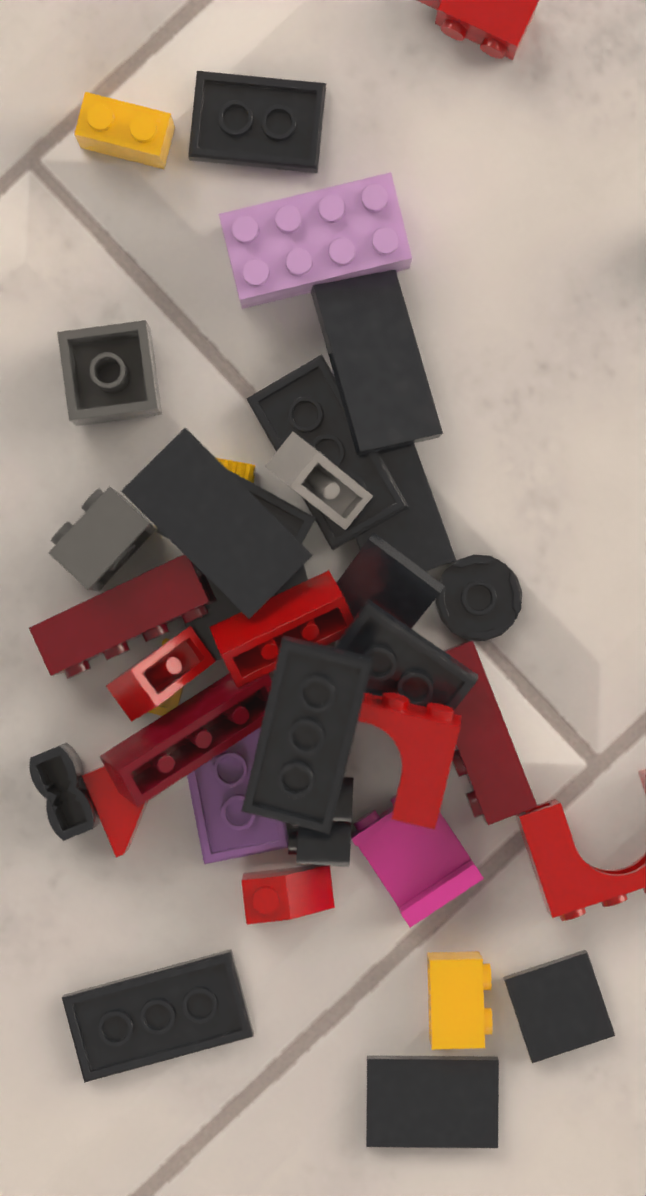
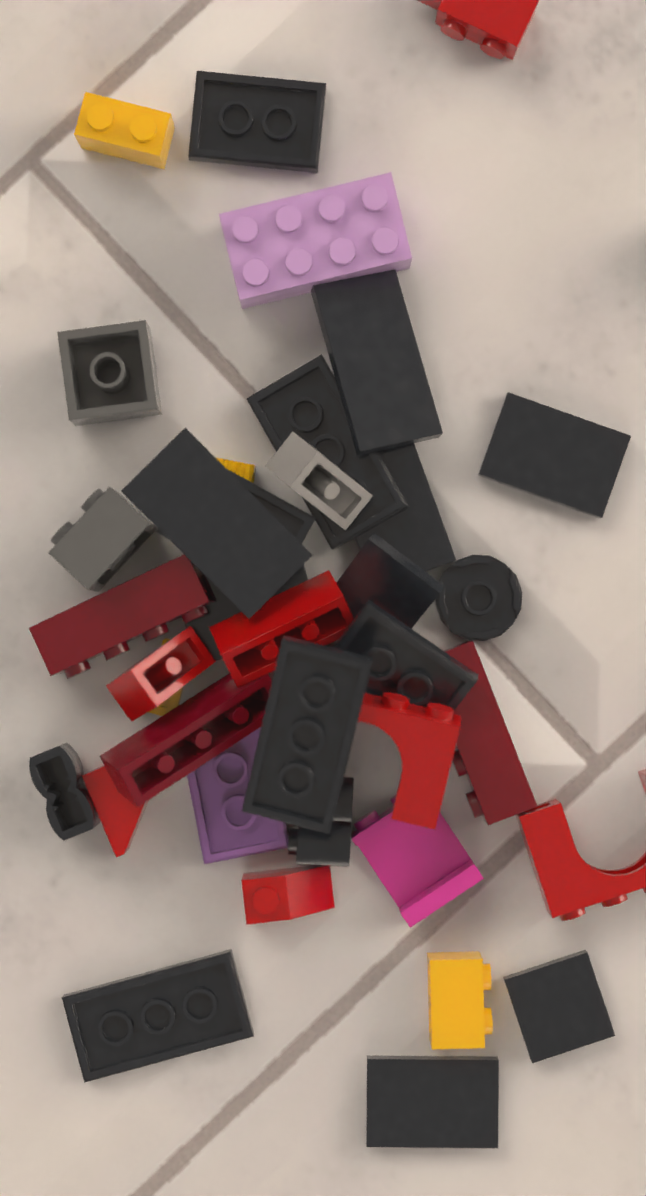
(554, 455): none -> black tile

